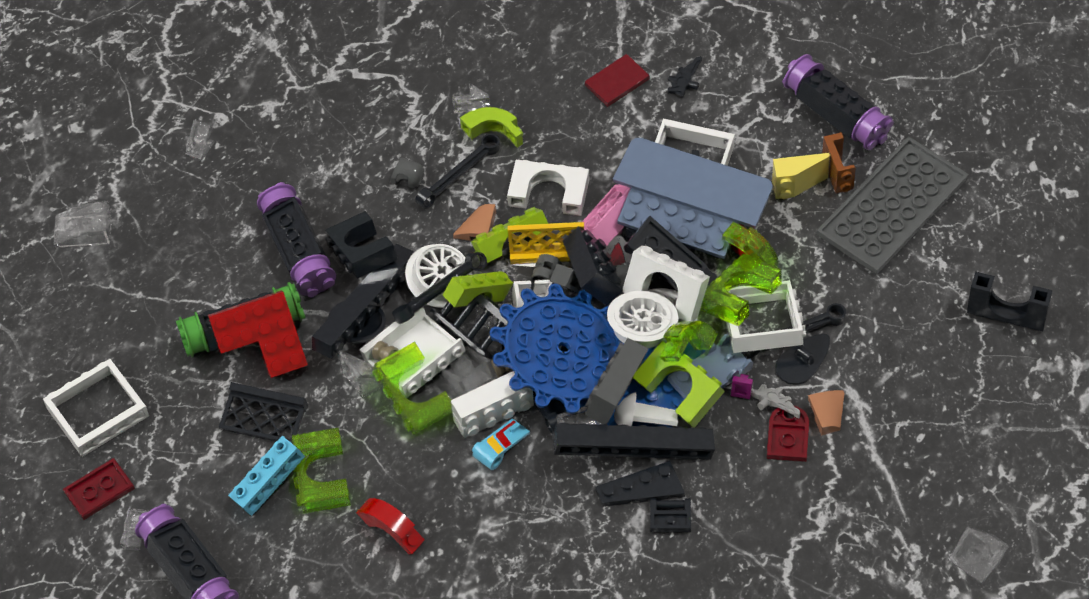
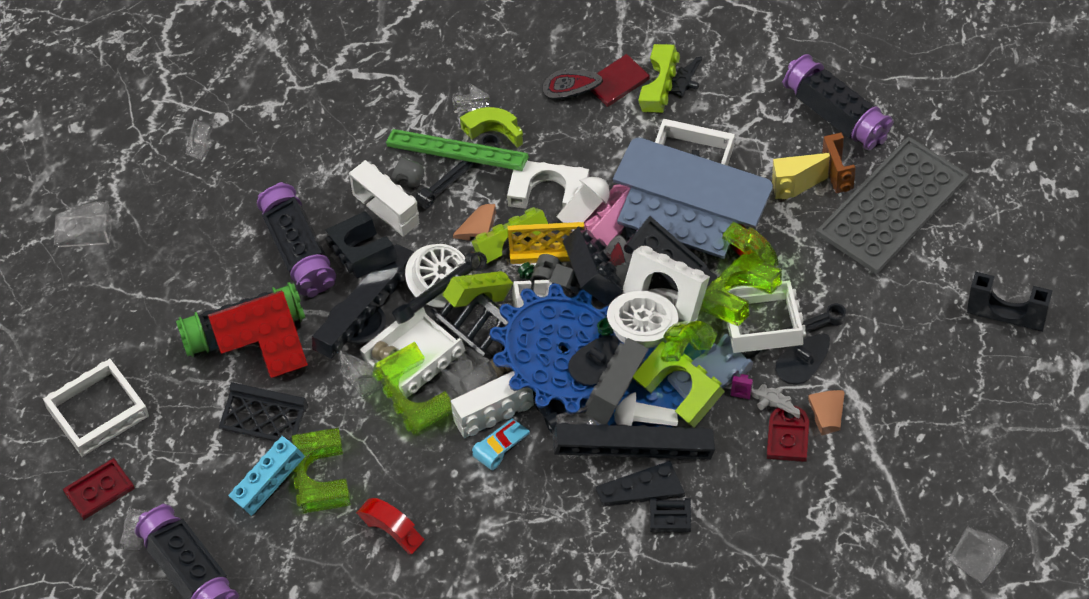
(390, 200): none -> white piece
(457, 149): none -> bright green tile
(526, 270): none -> dark green plate
(570, 83): none -> shield
(585, 200): none -> white piece
(592, 359): none -> black shield
(604, 327): none -> dark green plate
(655, 95): none -> lime arch

